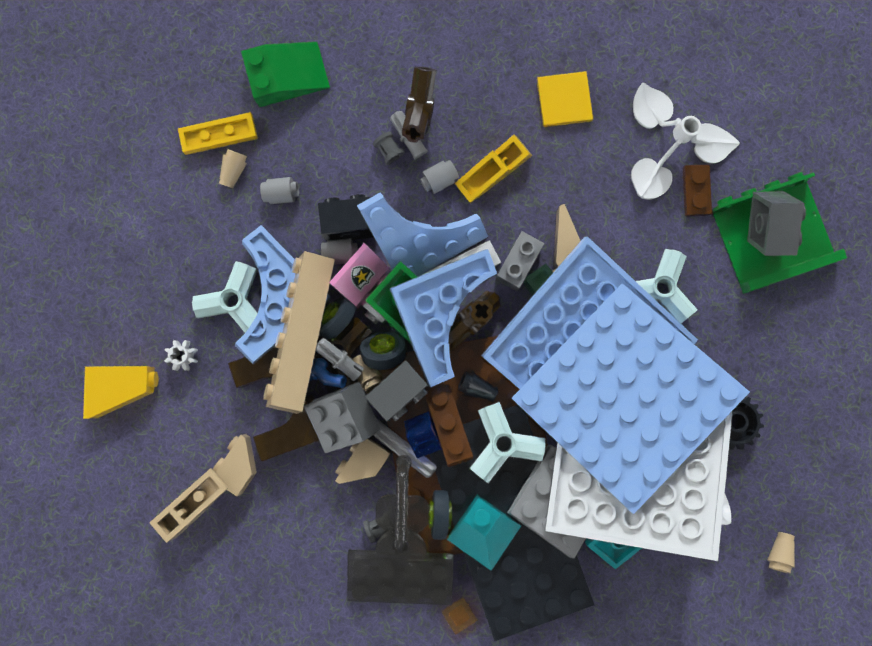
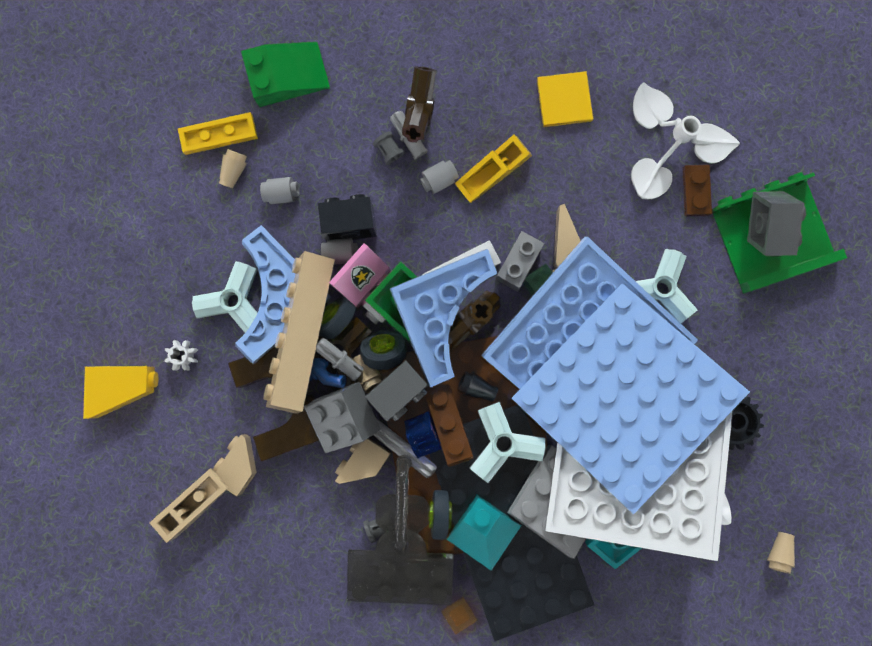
(415, 243): light blue plate -> none

